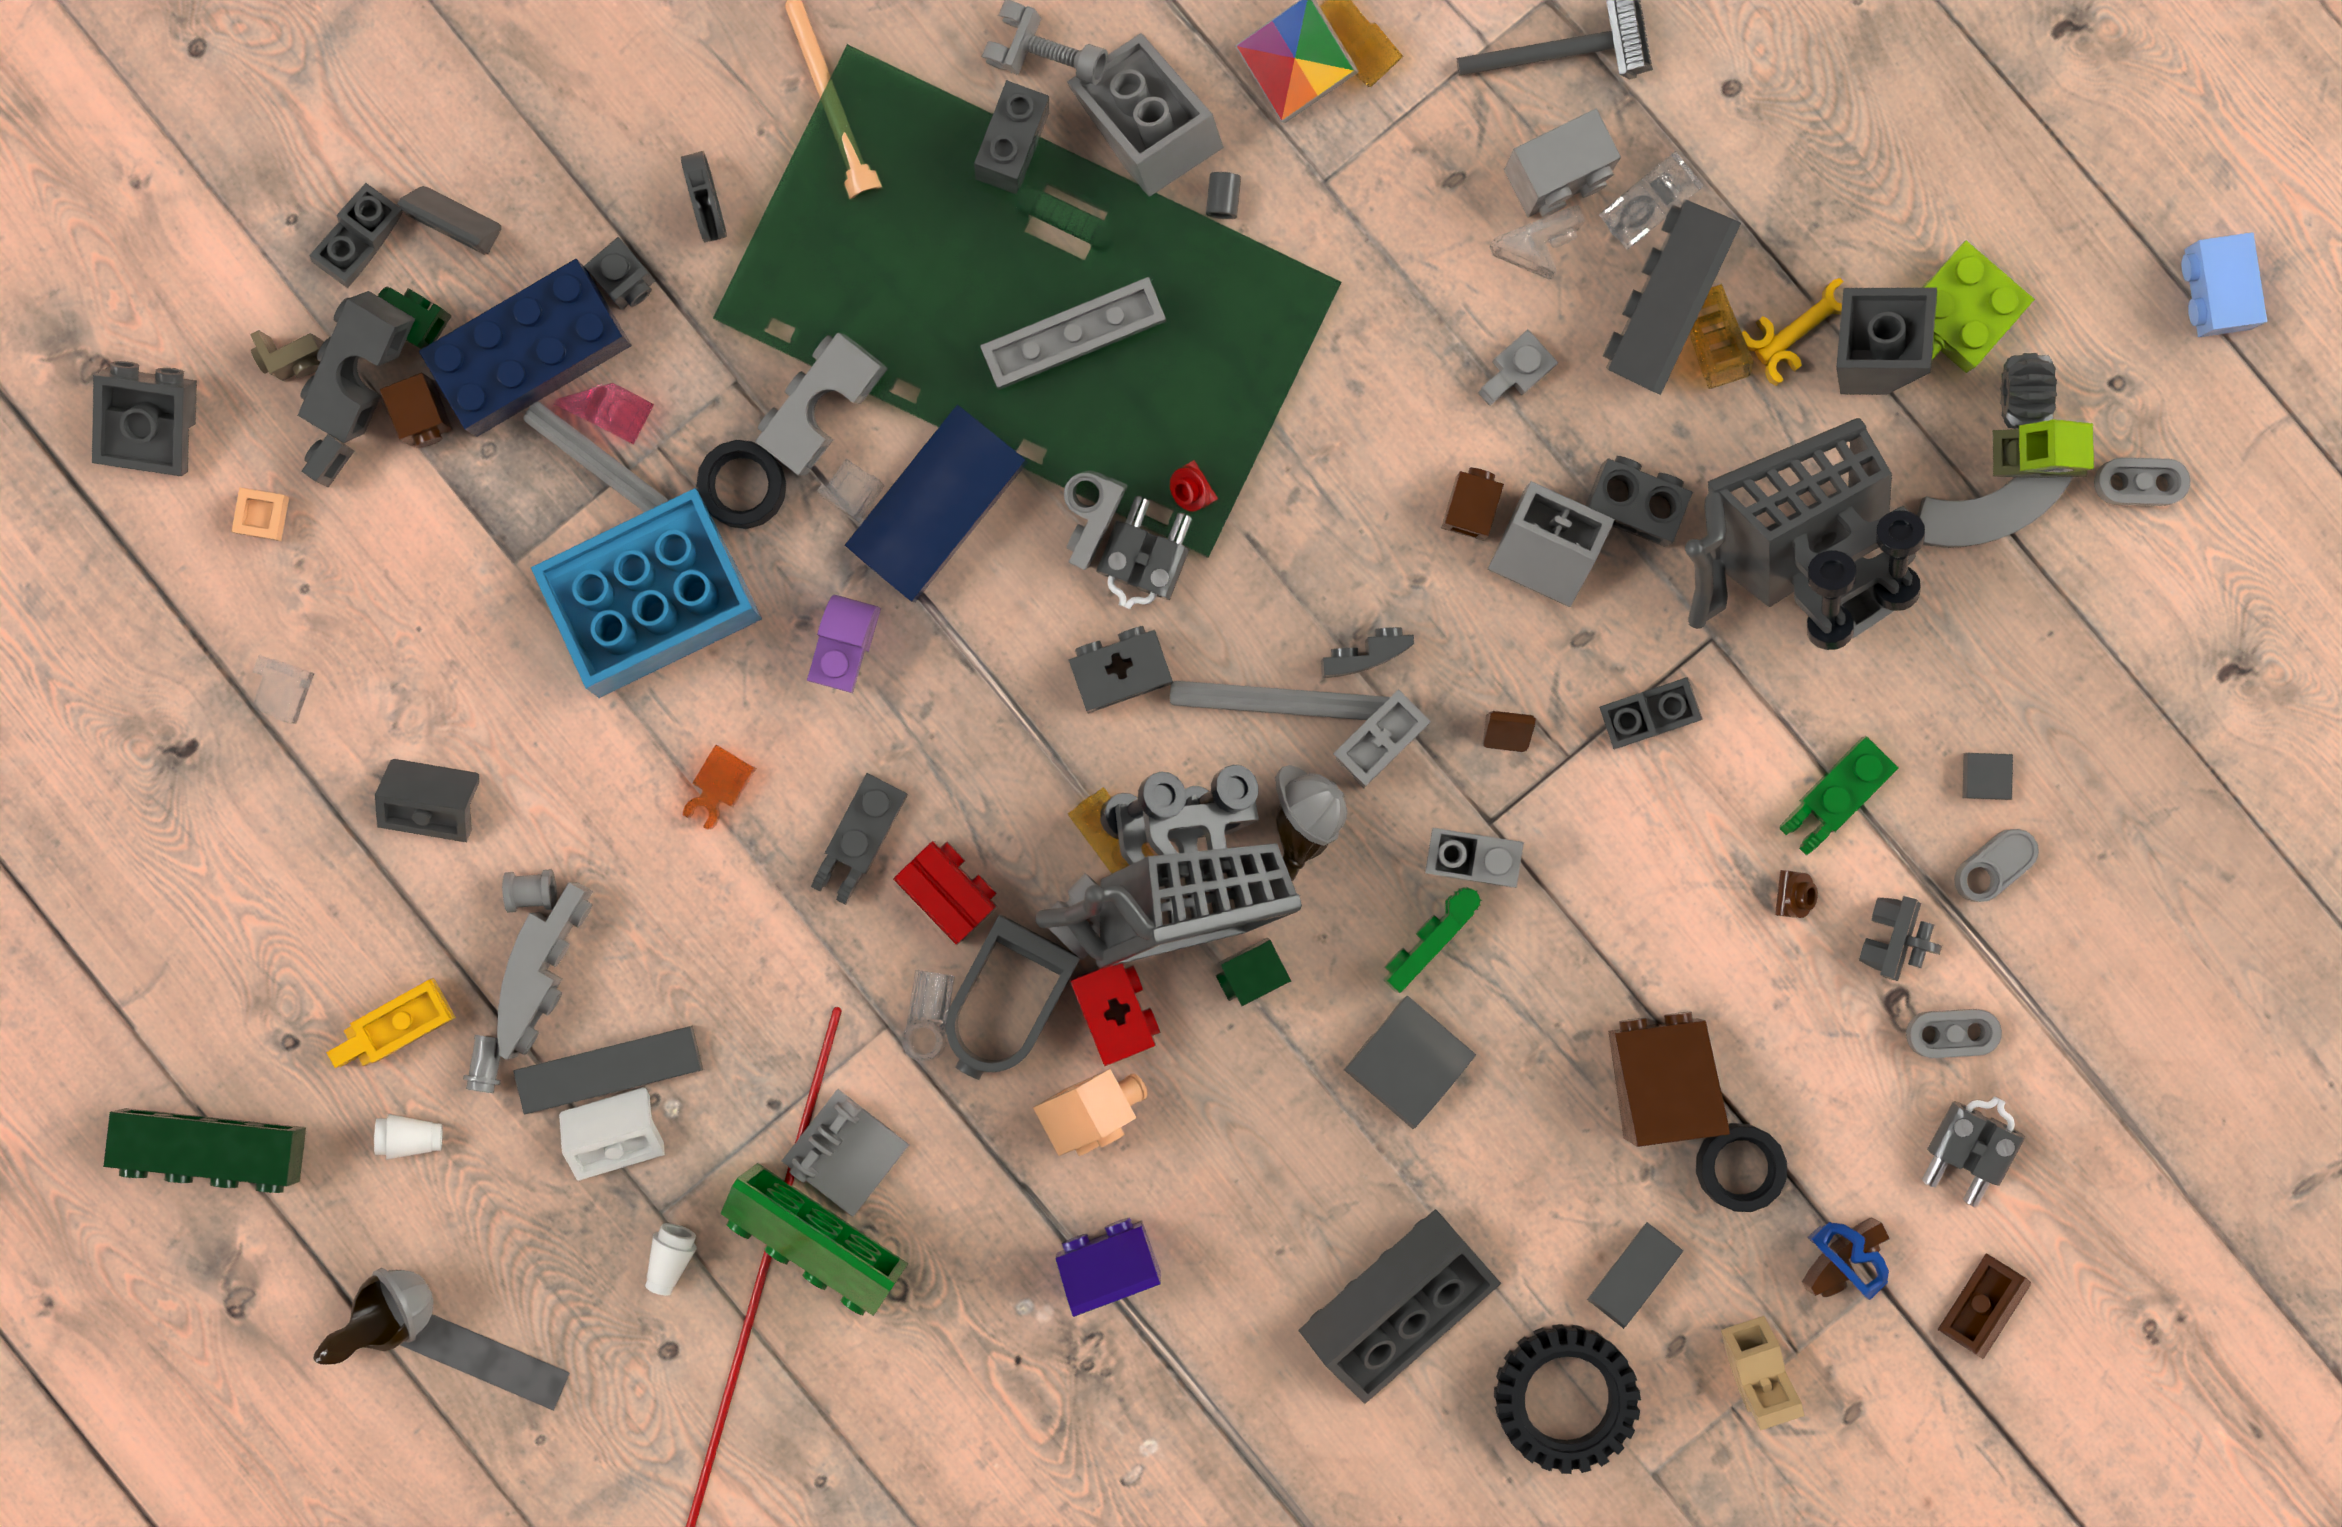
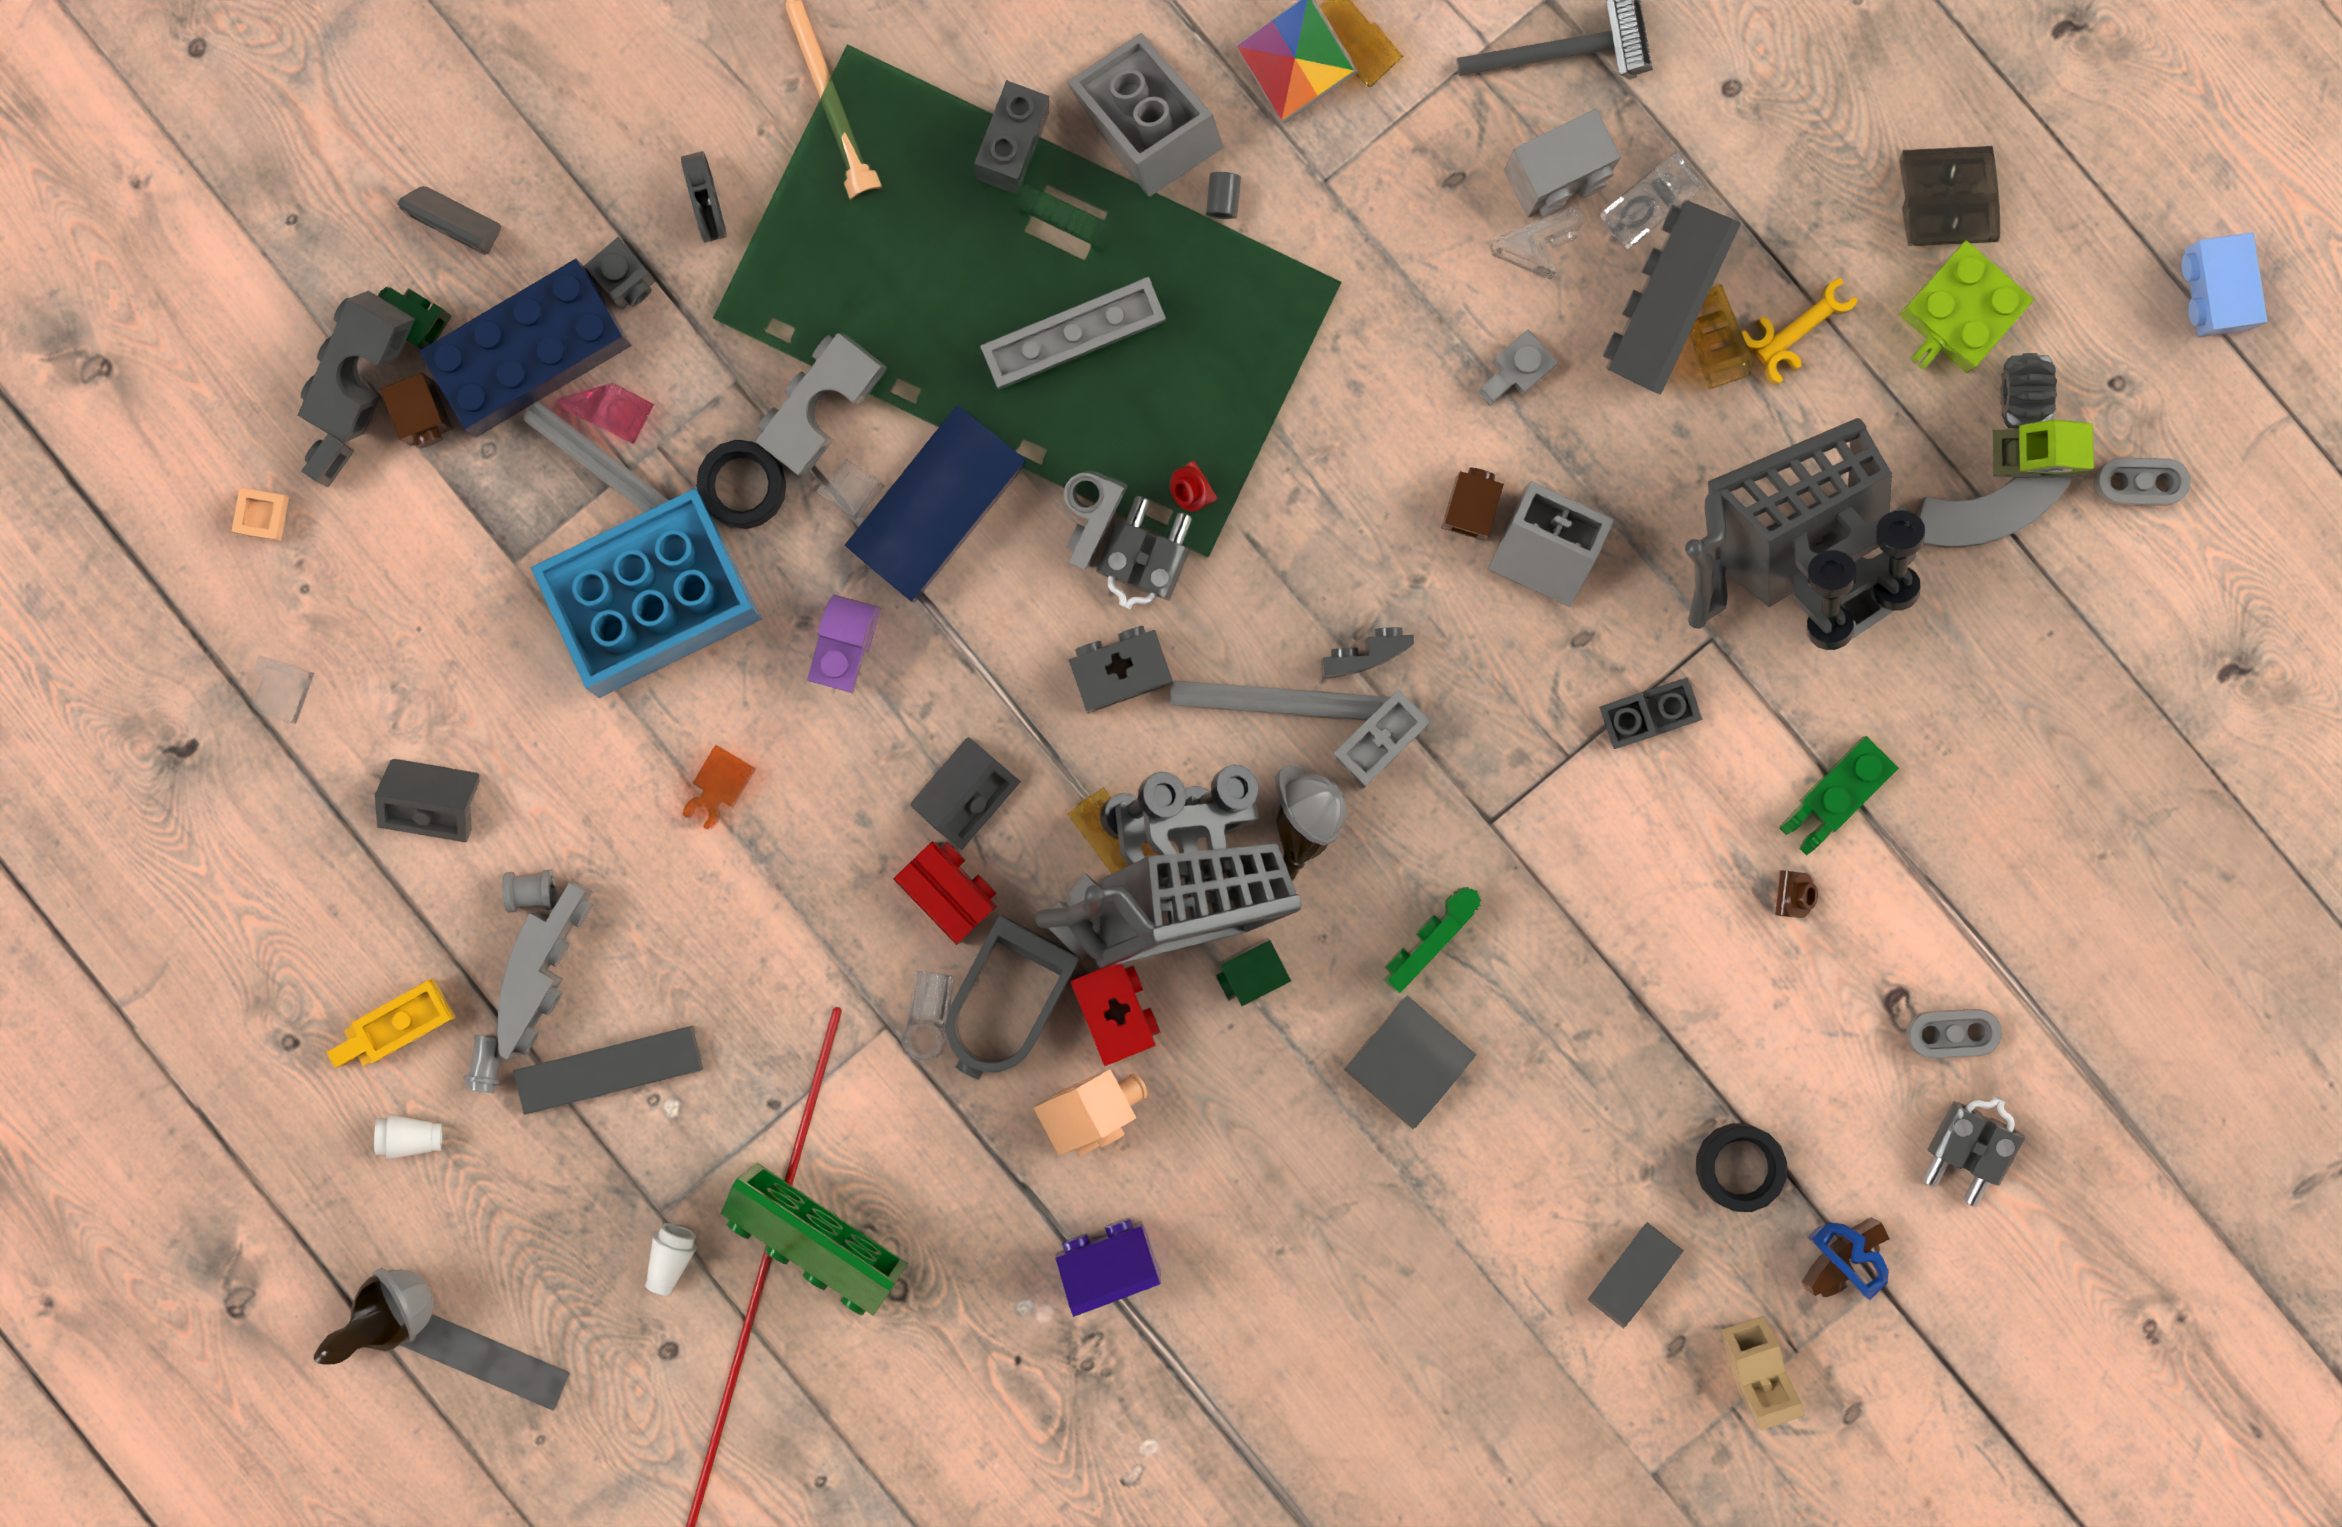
(142, 418): dark grey plate -> none
(205, 1148): dark green brick -> none
(293, 359): dark tan bracket -> none
(358, 235): dark grey slope -> none
(609, 1134): white panel -> none
(844, 1153): light grey hinge -> none
(861, 833): dark grey hinge -> none
(964, 793): none -> dark grey panel
(1088, 62): light grey bar -> none
(1399, 1307): dark grey slope -> none
(1474, 857): light grey slope -> none
(1508, 731): reddish brown slope -> none
(1605, 1437): black tyre -> none
(1634, 513): dark grey brick -> none
(1667, 1081): reddish brown slope -> none
(1885, 338): dark grey slope -> none
(1891, 957): dark grey hips -> none
(1950, 196): none -> clear smoke slope
(1984, 1306): reddish brown slope -> none
(1987, 776): dark grey tile -> none
(2005, 860): light grey piece -> none

